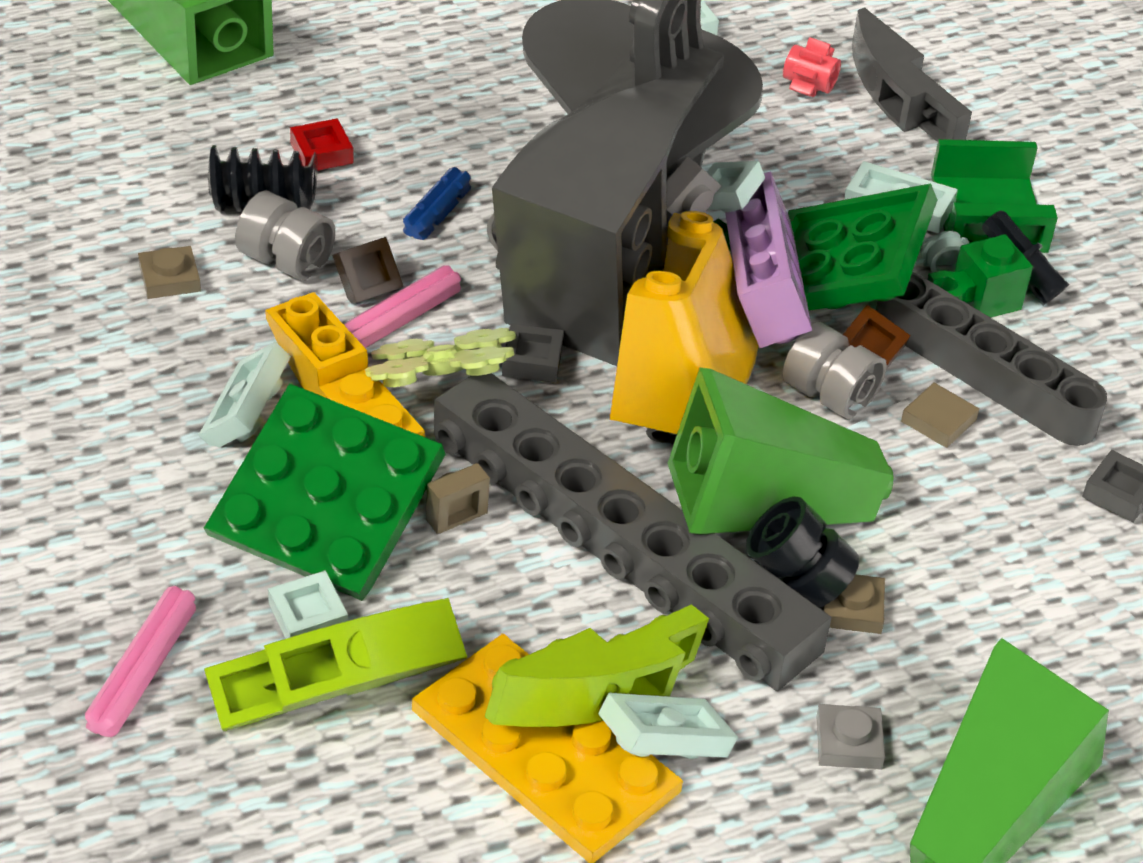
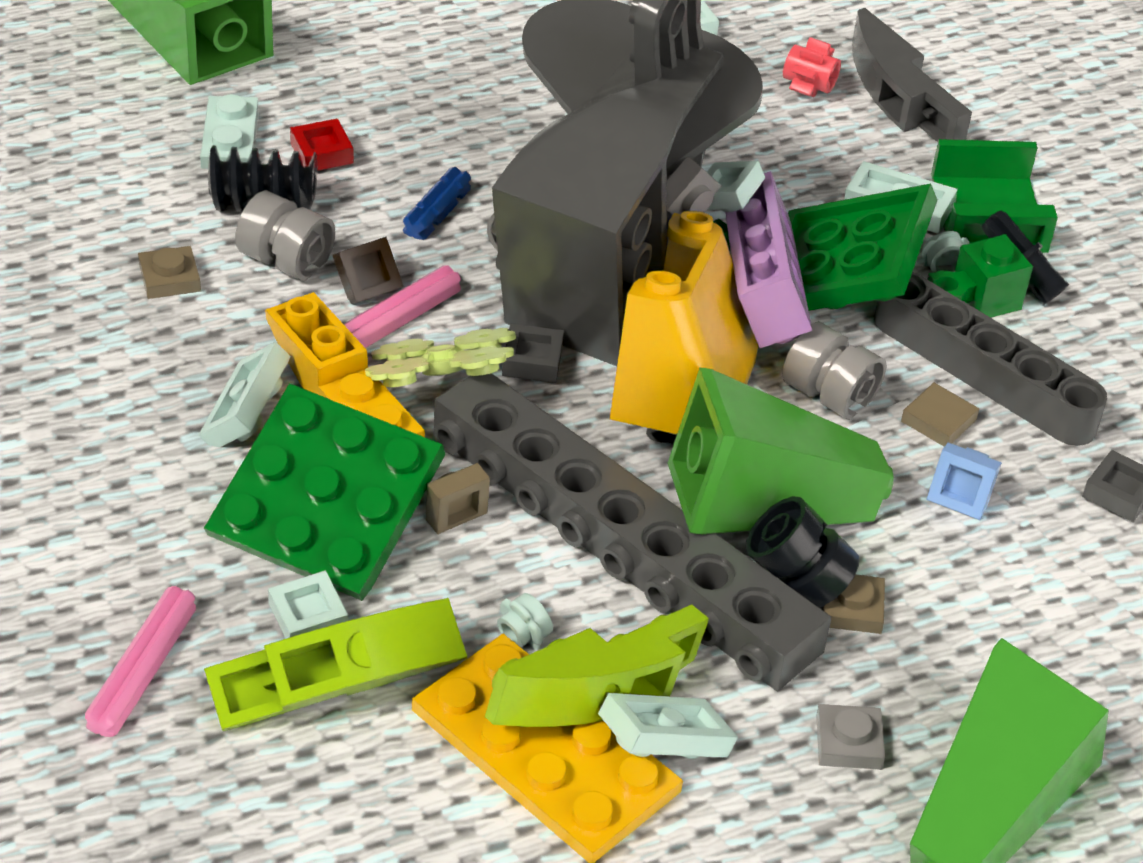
(228, 124): none -> light aqua plate
(525, 621): none -> light aqua plate
(877, 334): reddish brown plate -> none
(964, 480): none -> light blue tile

